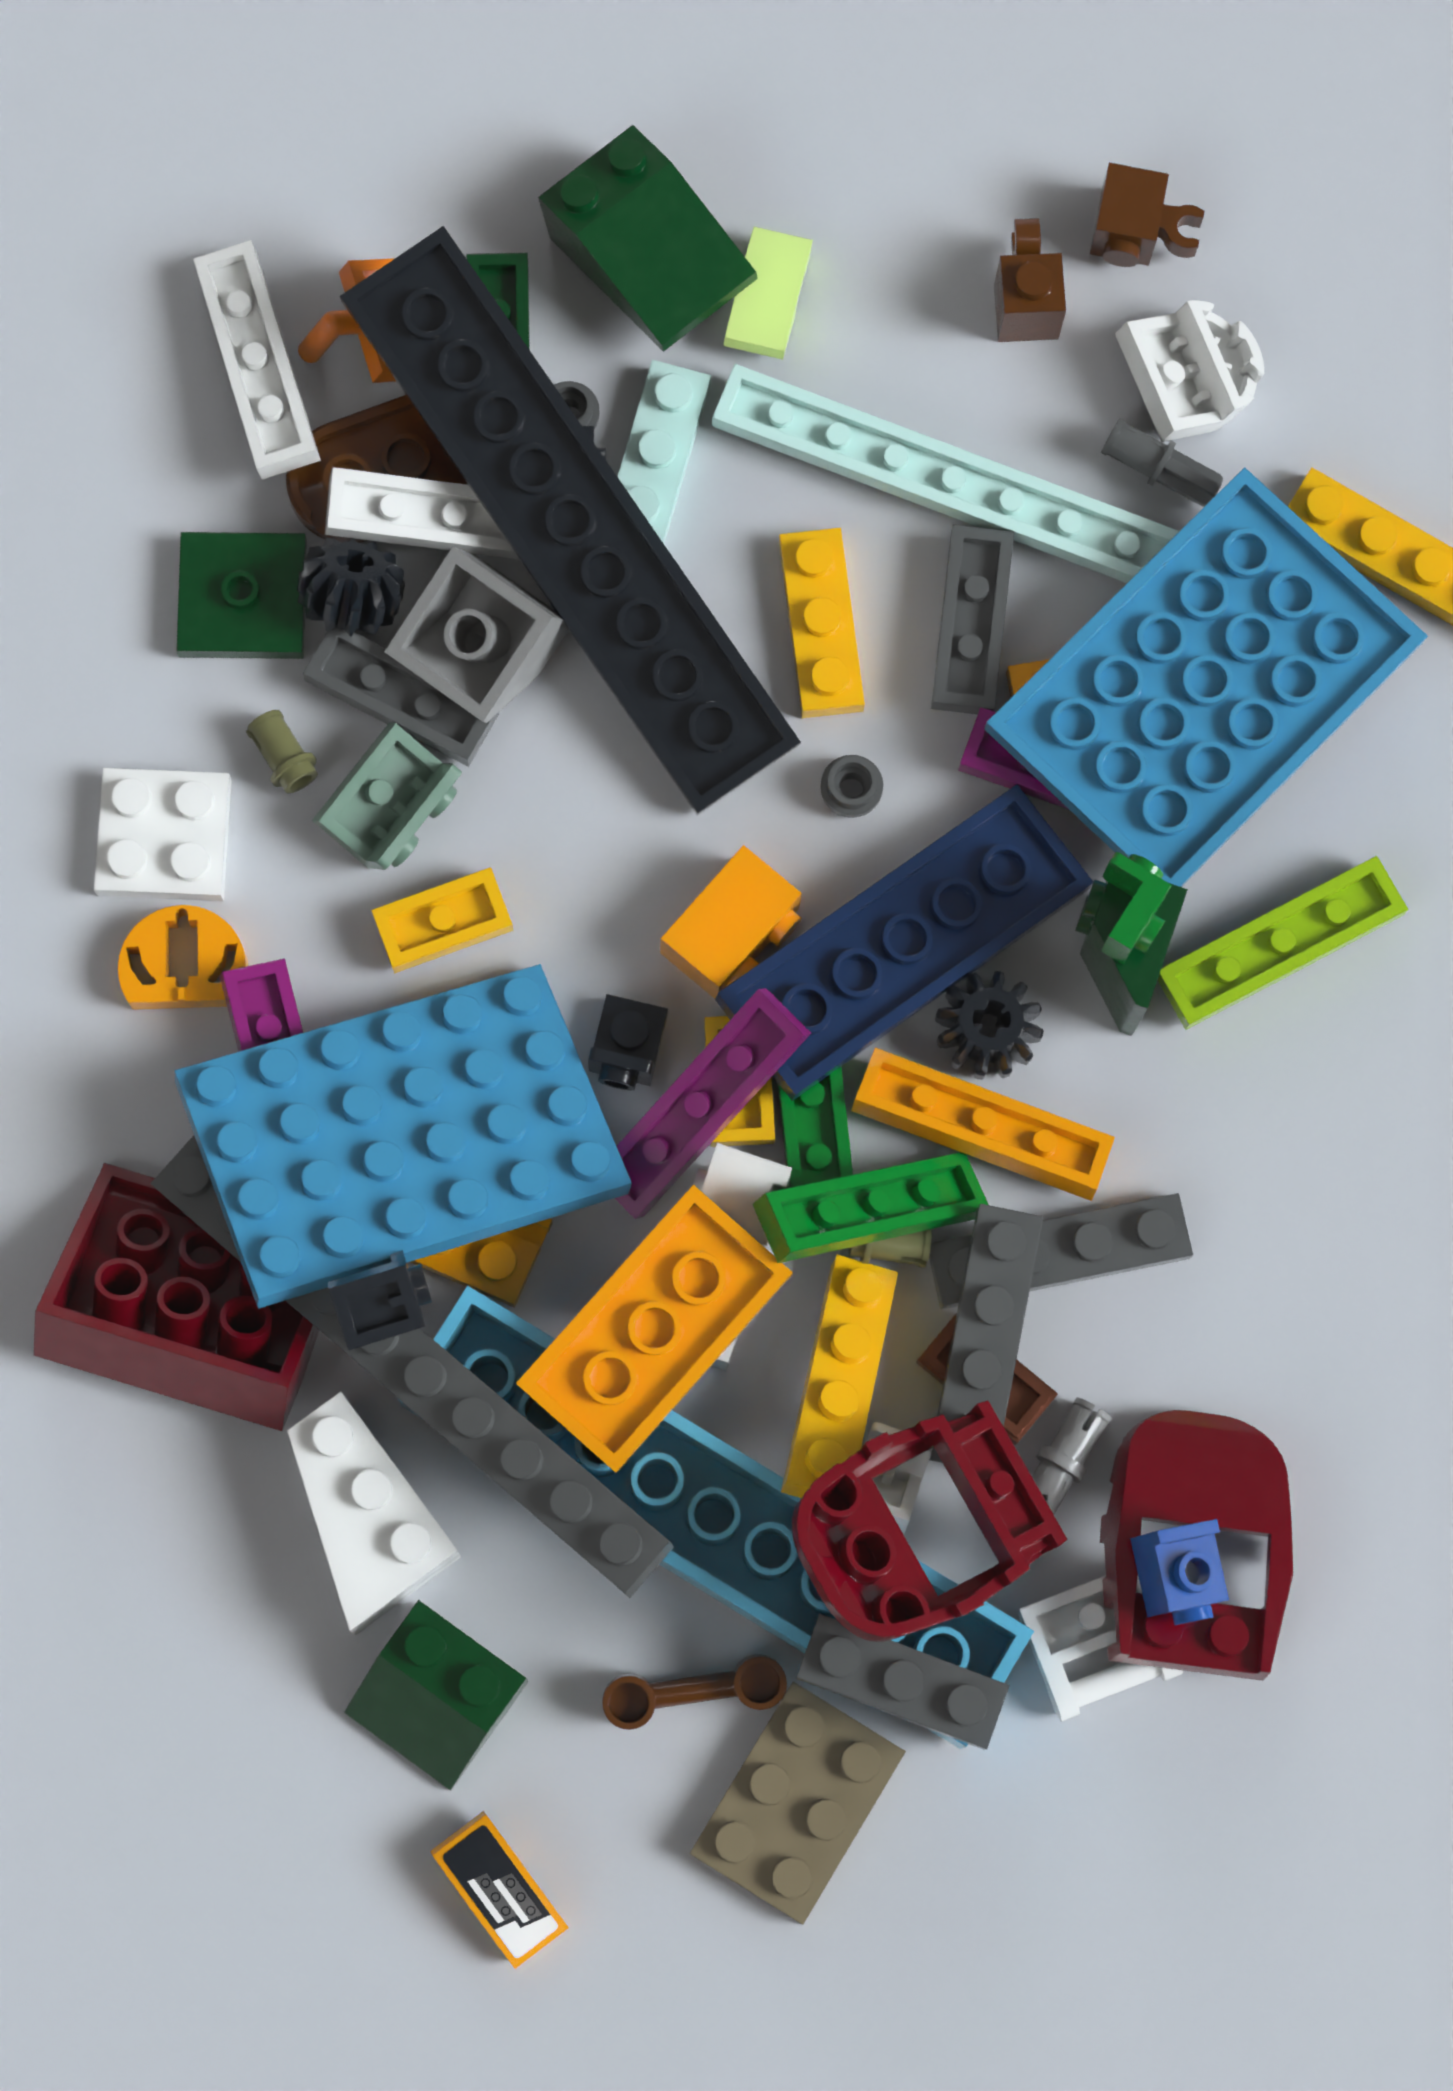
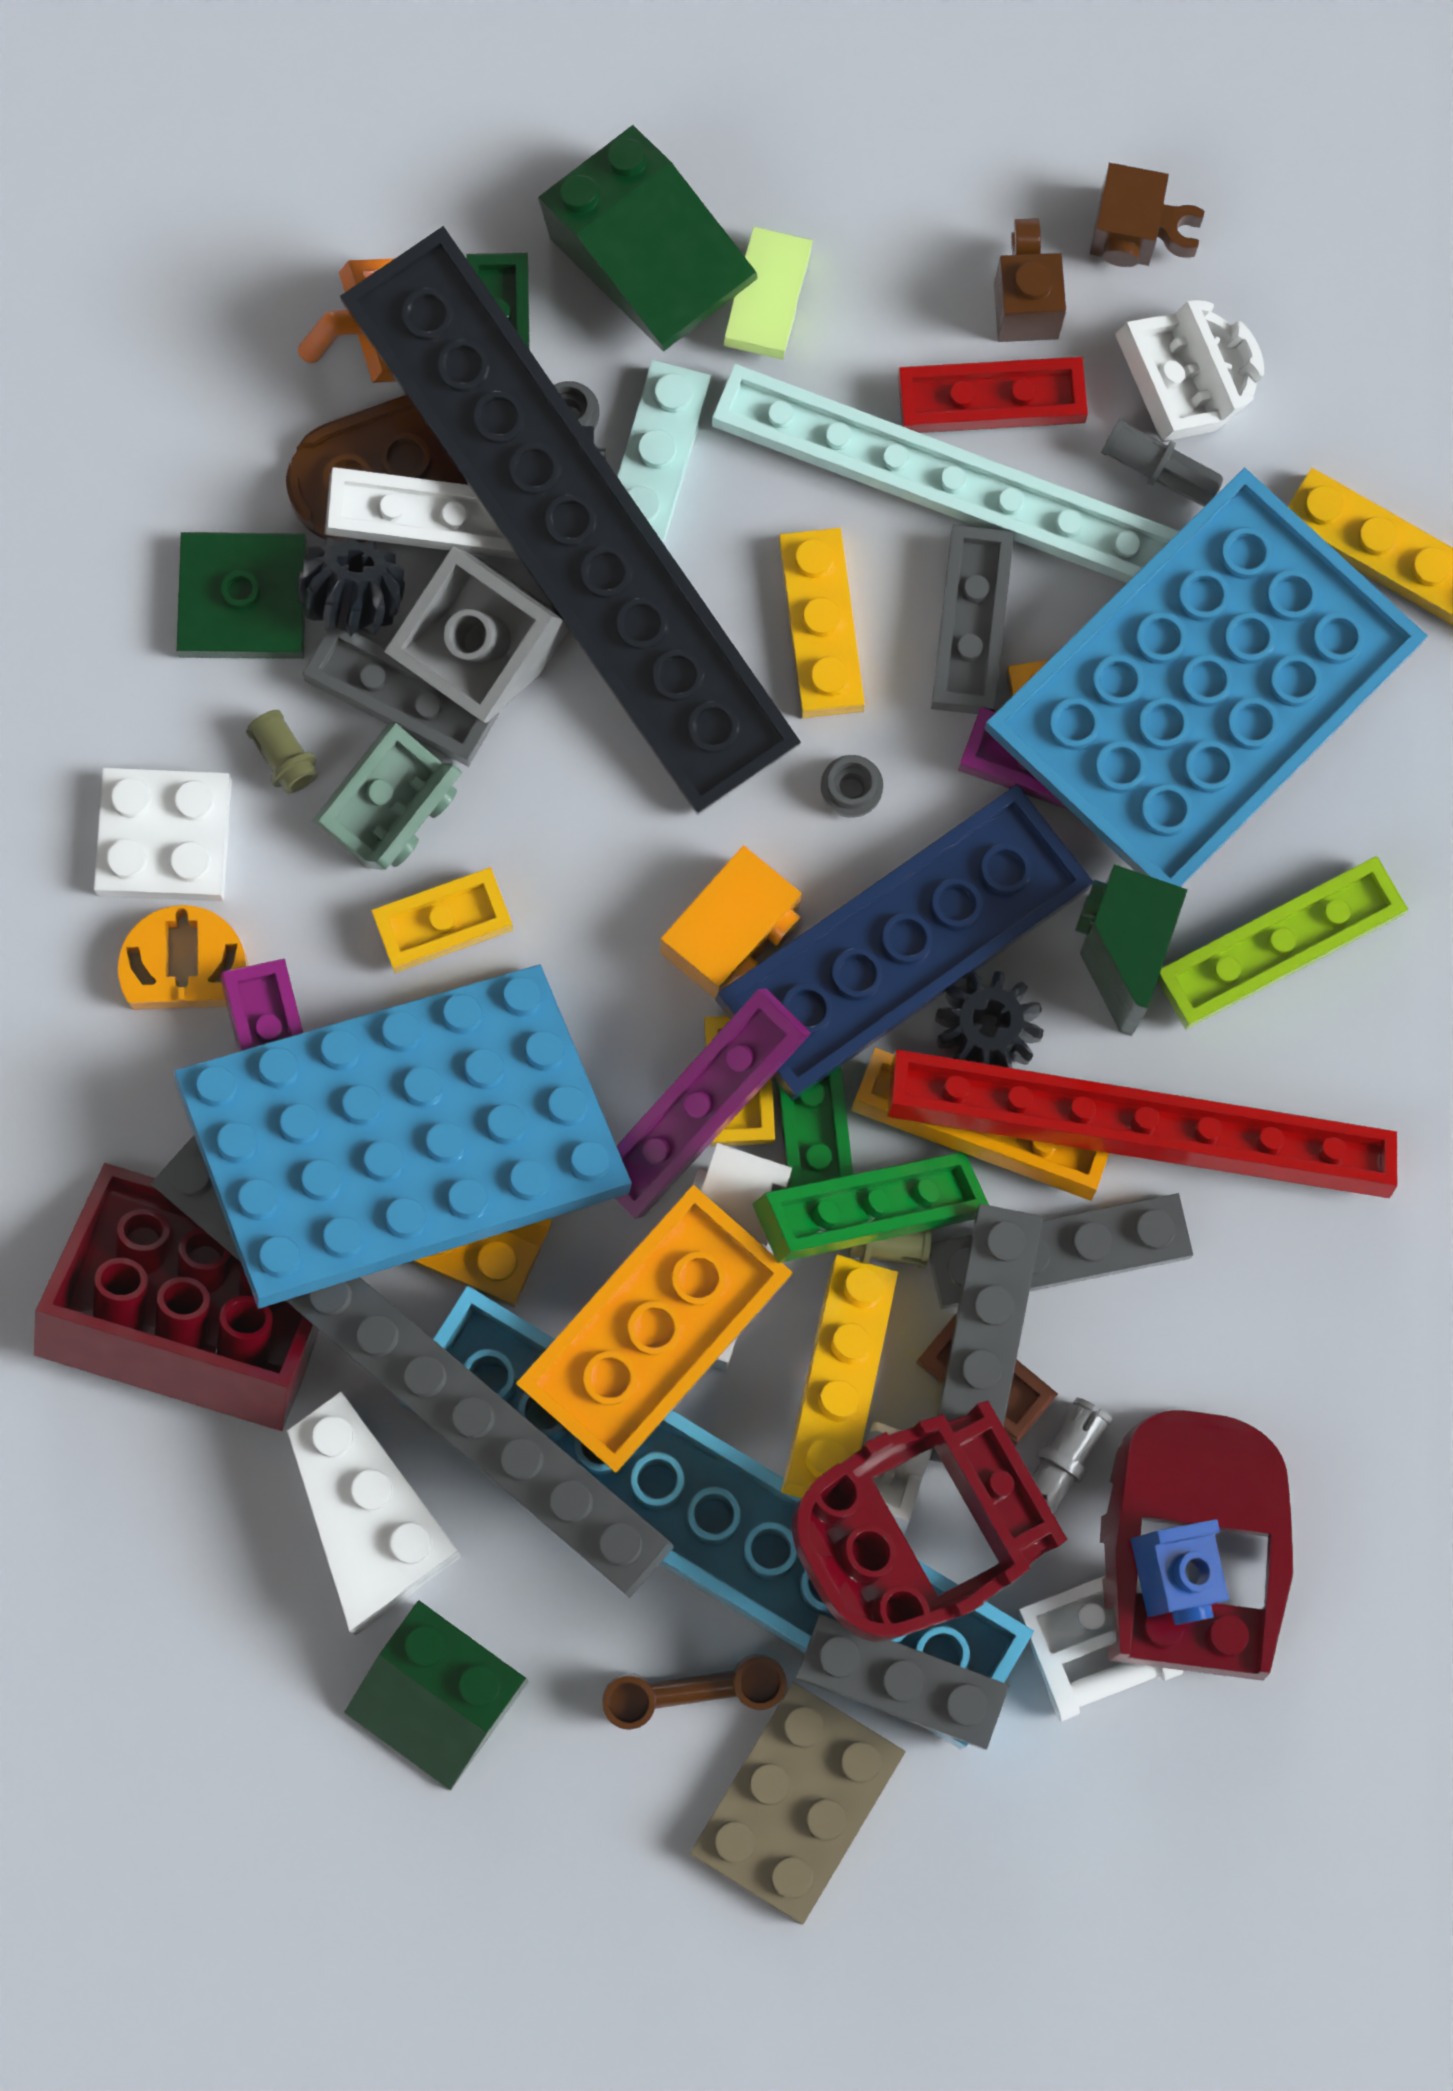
(256, 360): white plate -> none
(380, 1301): black bracket -> none
(499, 1889): slope -> none
(627, 1042): black bracket -> none
(993, 395): none -> red plate
(1138, 922): green bracket -> none
(1142, 1124): none -> red plate

